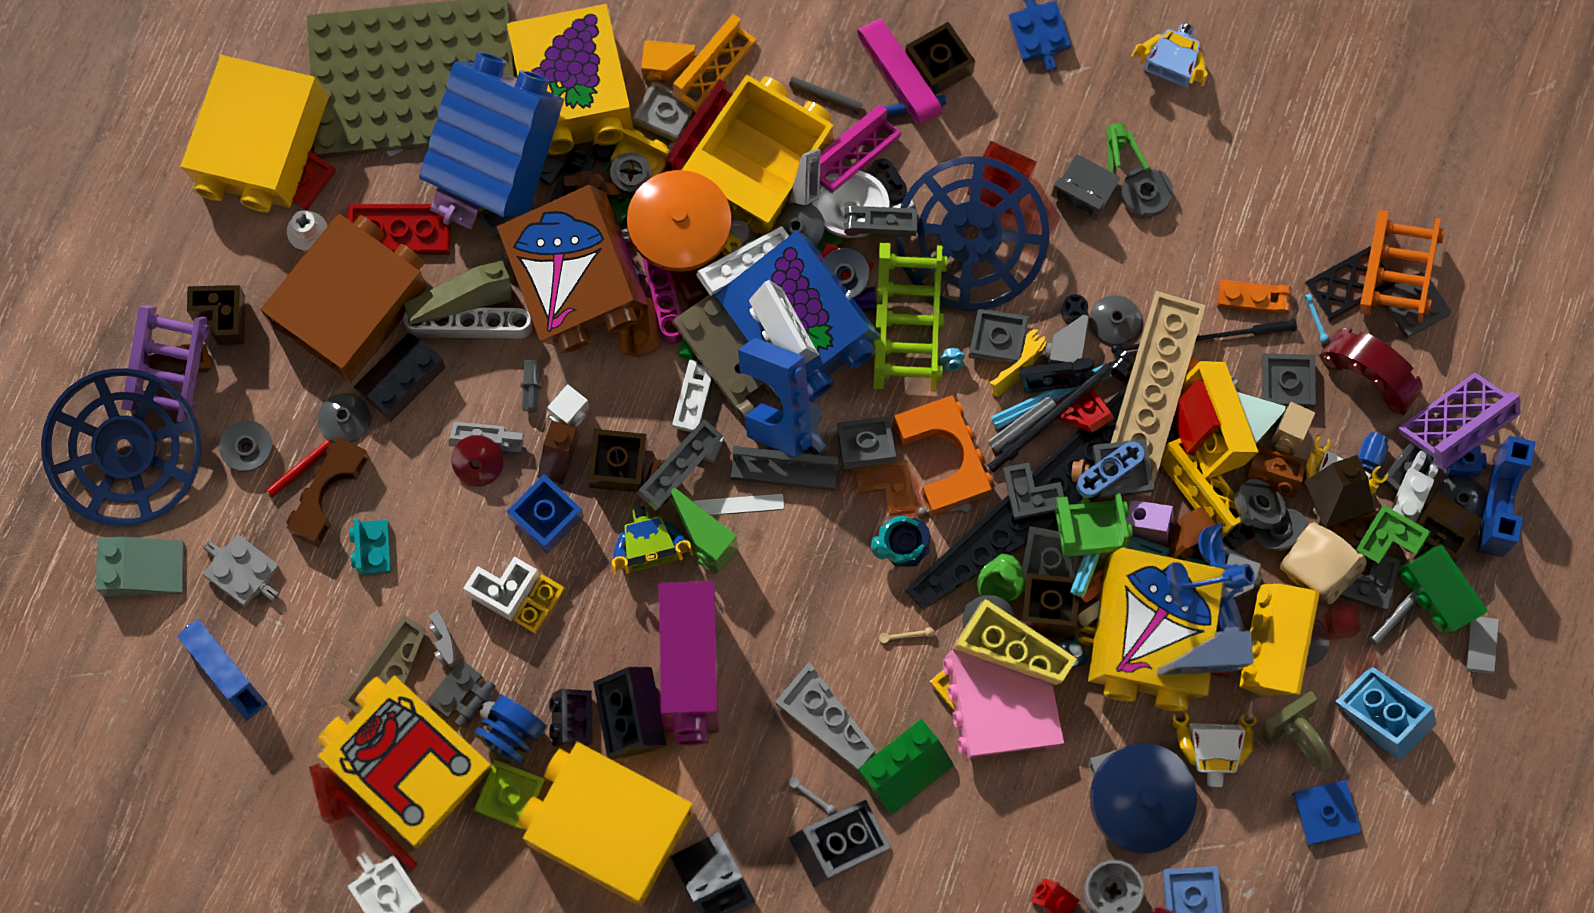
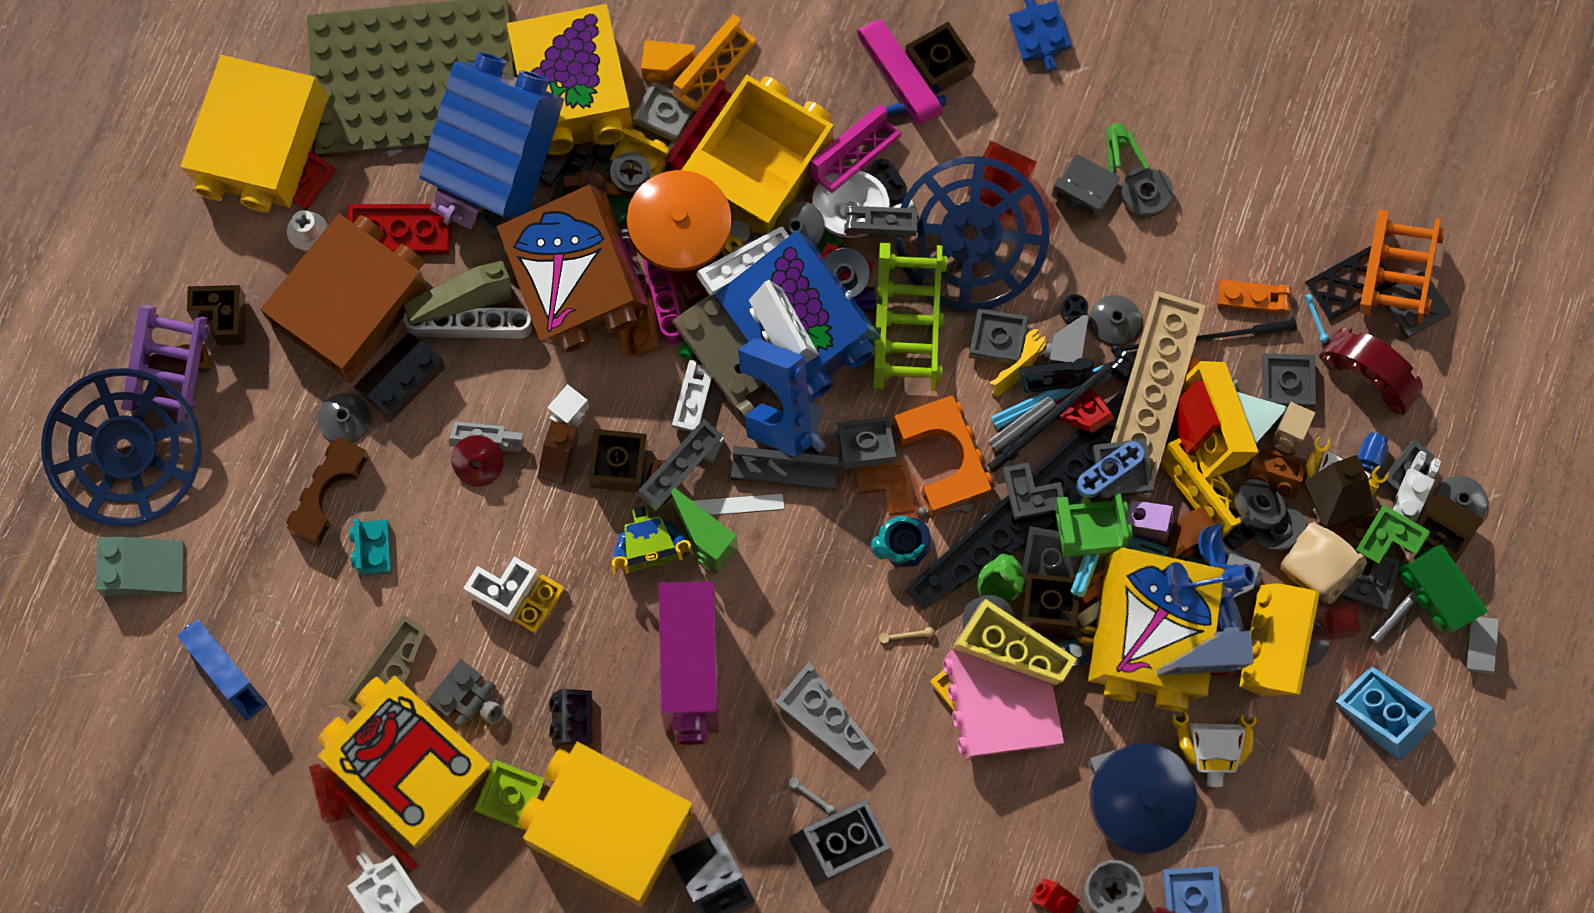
(240, 435): dark grey dish -> none
(241, 570): light grey plate -> none
(298, 469): red bar -> none
(445, 645): light grey slope -> none
(509, 731): blue wheel -> none
(530, 386): dark grey axle -> none
(545, 514): blue brick -> none
(629, 712): black slope -> none
(807, 179): light grey slope -> none
(825, 94): dark grey bar -> none
(905, 767): green slope -> none
(952, 359): medium azure plate -> none
(1078, 469): nougat plate -> none
(1174, 56): torso -> none
(1293, 721): olive tile -> none
(1326, 812): blue plate -> none
(1468, 469): blue brick -> none
(1474, 429): medium lavender fence -> none
(1499, 526): blue arch -> none

